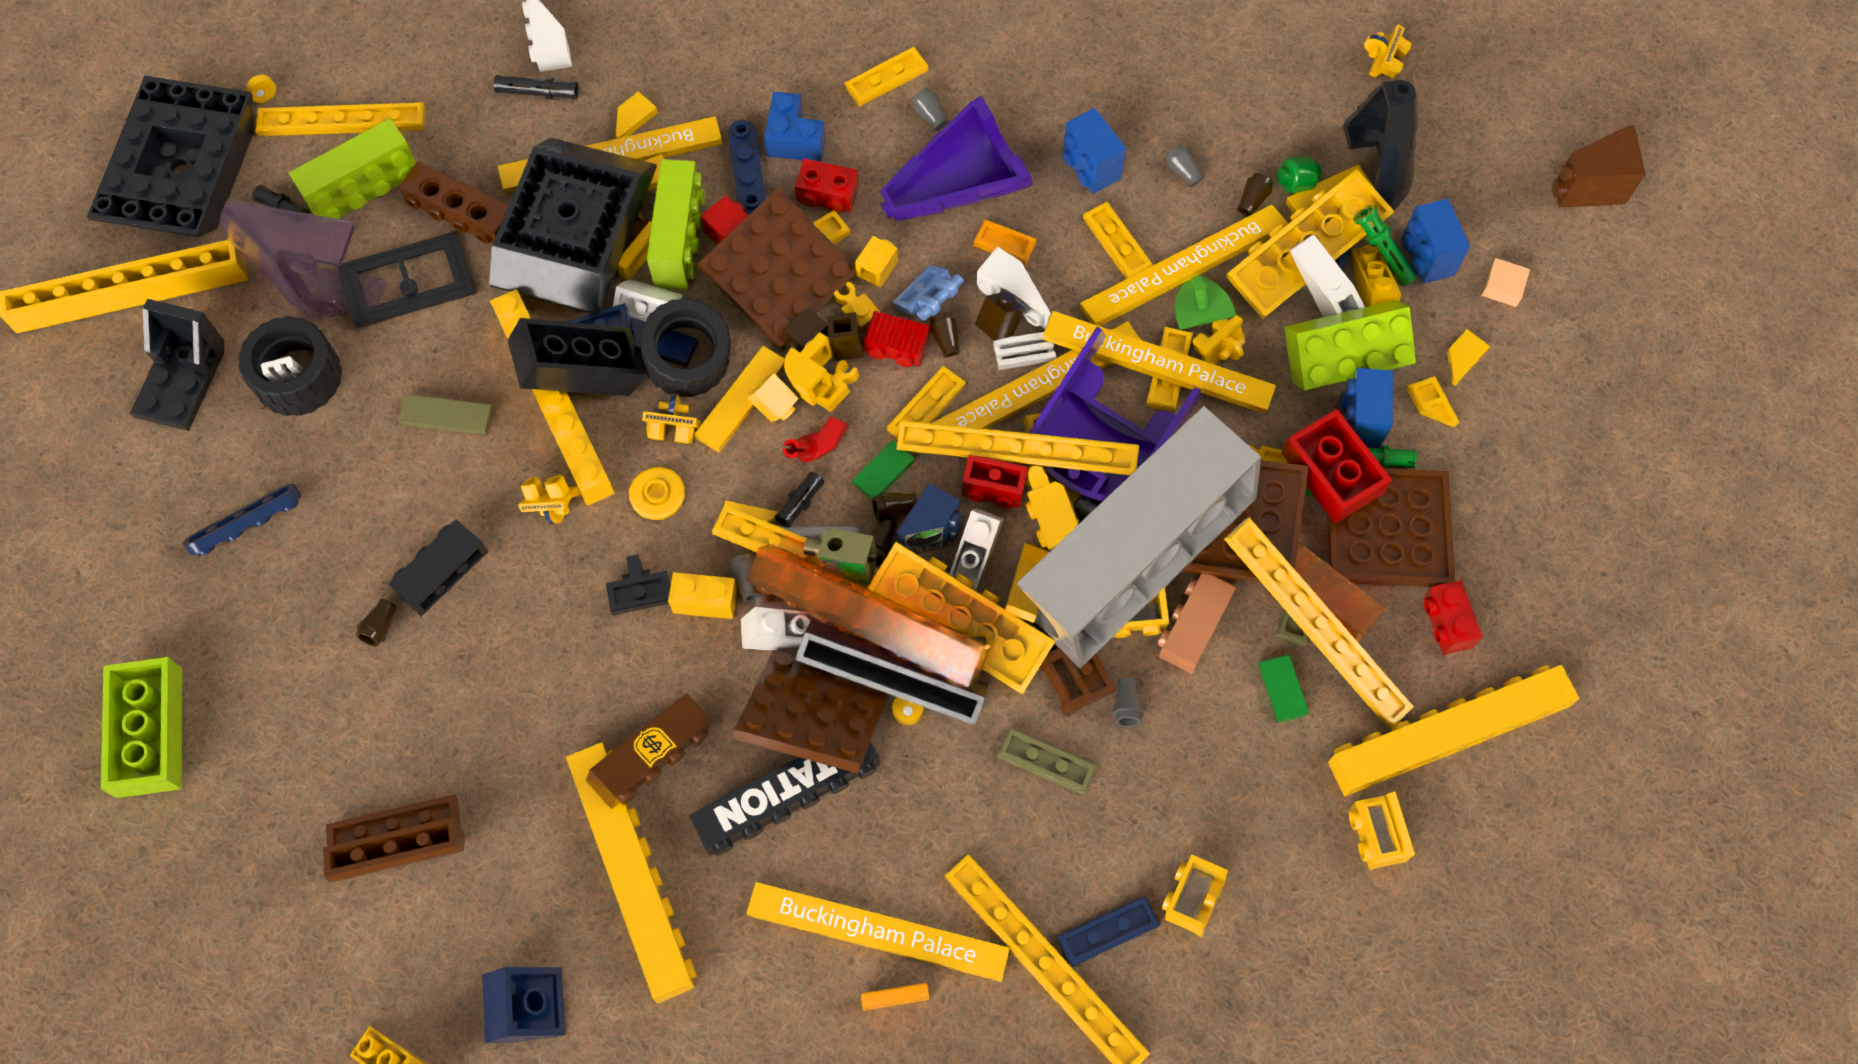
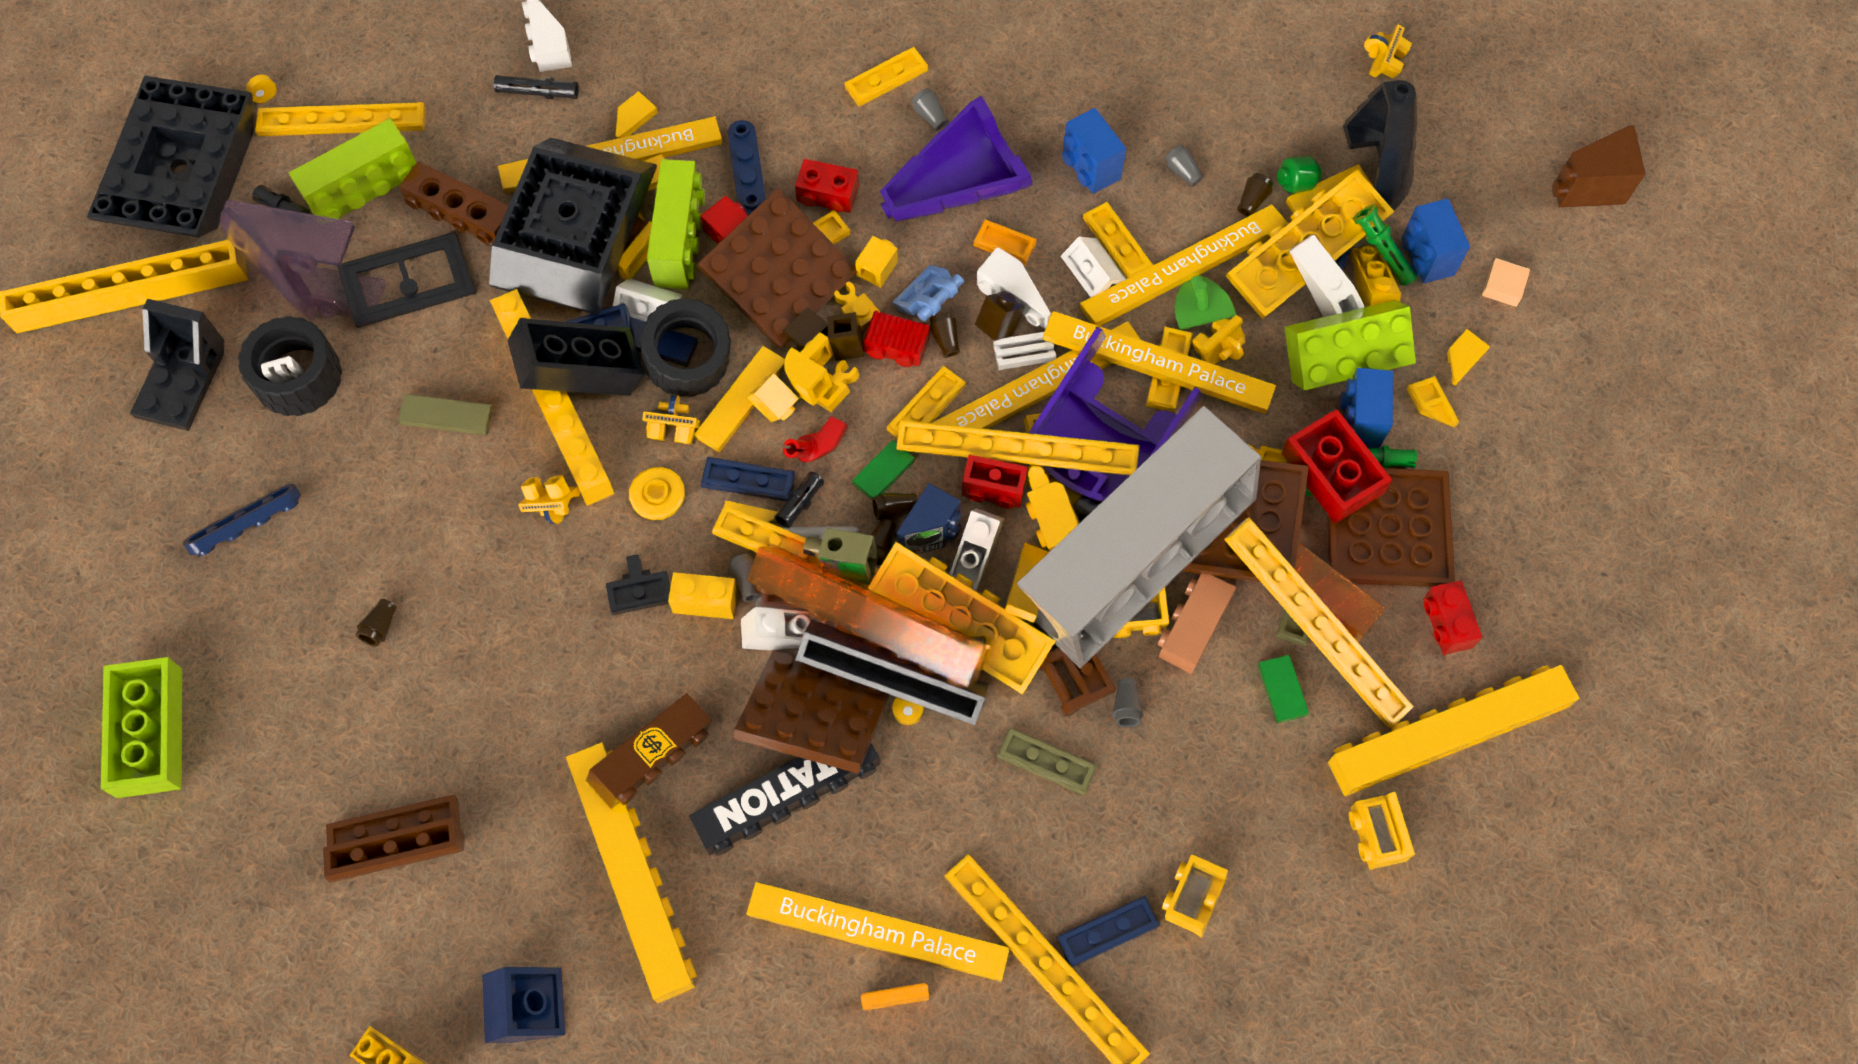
(438, 567): black brick -> none
(747, 479): none -> dark blue tile
(790, 134): blue brick -> none
(1092, 265): none -> white panel

